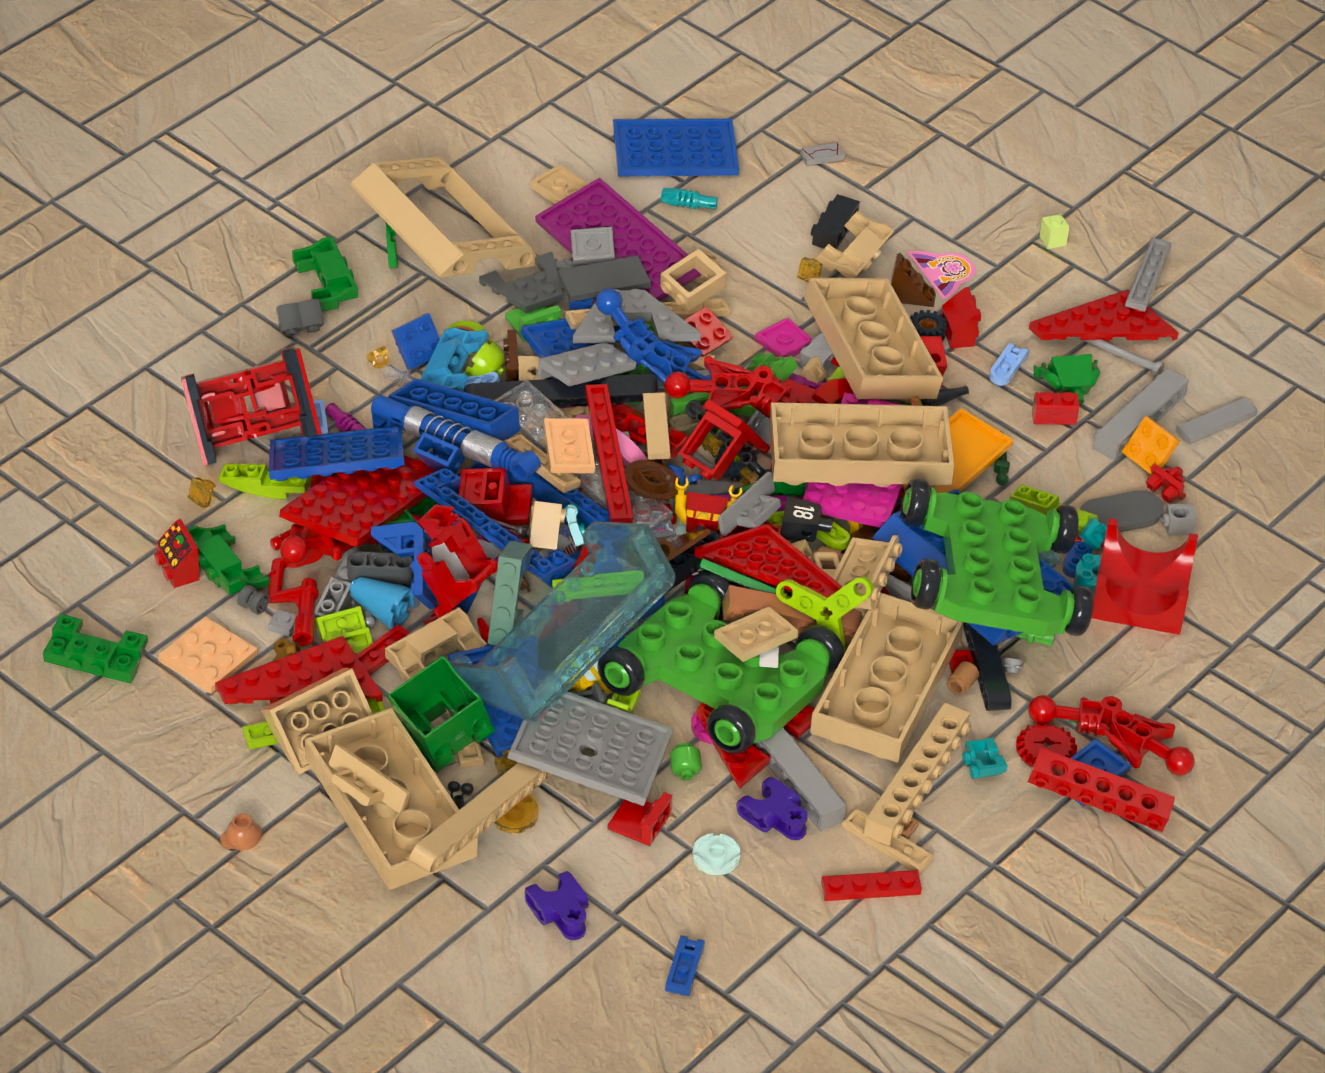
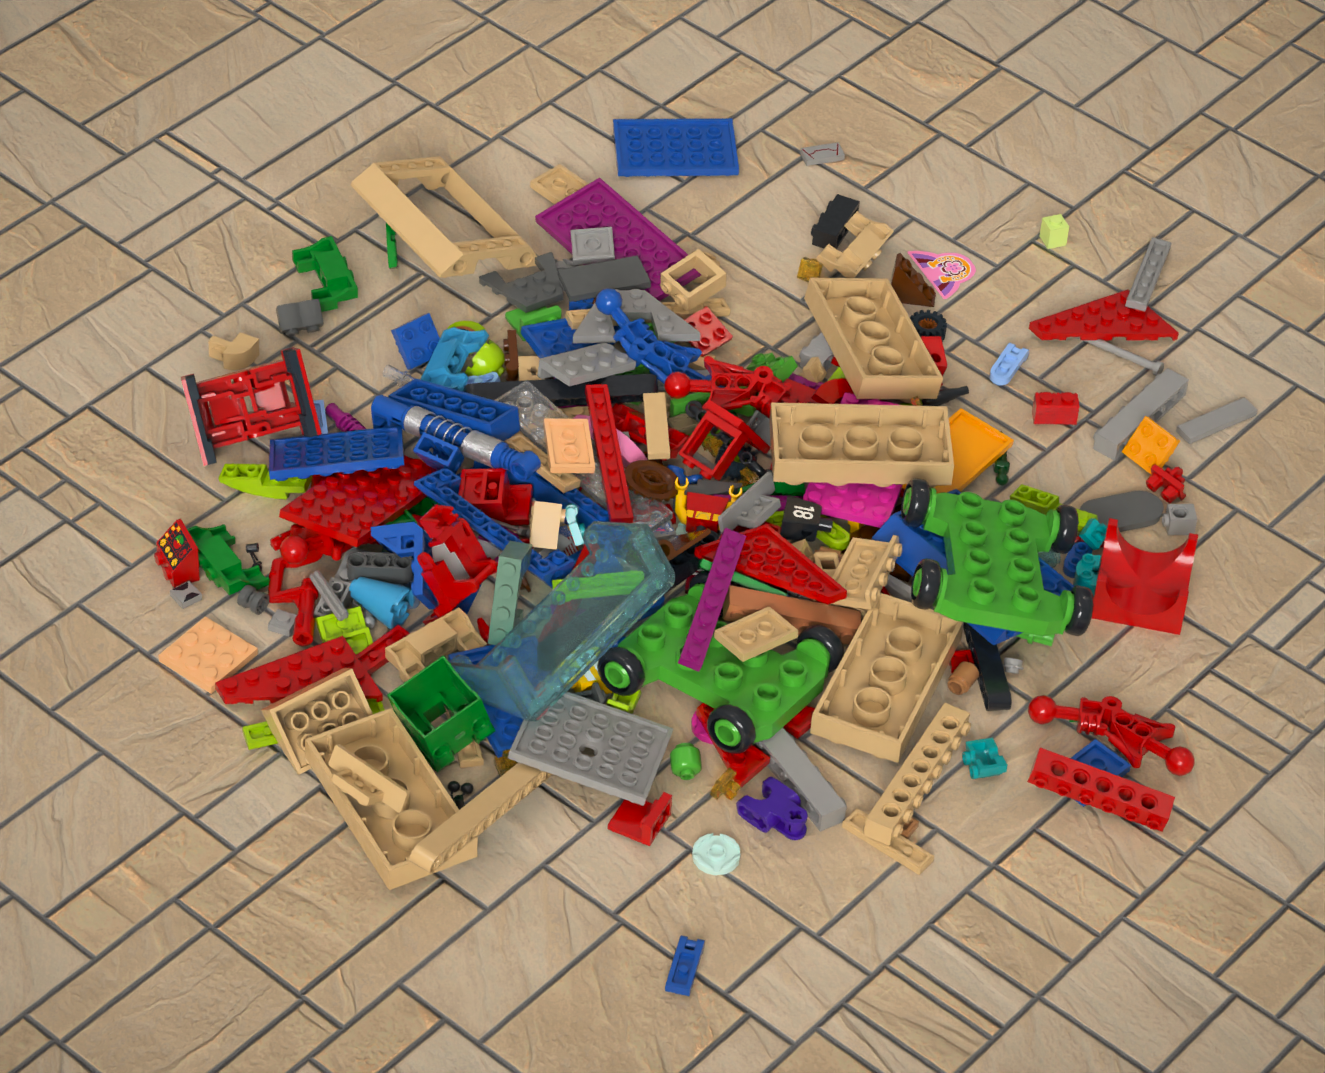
(94, 654): green bracket -> none
(185, 594): none -> light grey tile
(201, 492): clear yellow tile -> none
(234, 354): none -> tan brick
(241, 833): nougat piece -> none
(251, 548): none -> black piece
(287, 649): pearl gold piece -> none
(329, 595): none -> light grey axle
(376, 354): clear yellow tile -> none
(519, 817): clear yellow tile -> none
(563, 907): dark purple piece -> none
(692, 199): teal hinge -> none
(711, 599): none -> magenta plate
(726, 785): none -> clear yellow tile
(769, 658): white sticker -> none
(783, 339): dark pink tile -> none
(813, 603): lime piece -> none
(871, 885): red plate -> none
(961, 319): red slope -> none
(1034, 737): red gear -> none
(1070, 374): green torso -> none

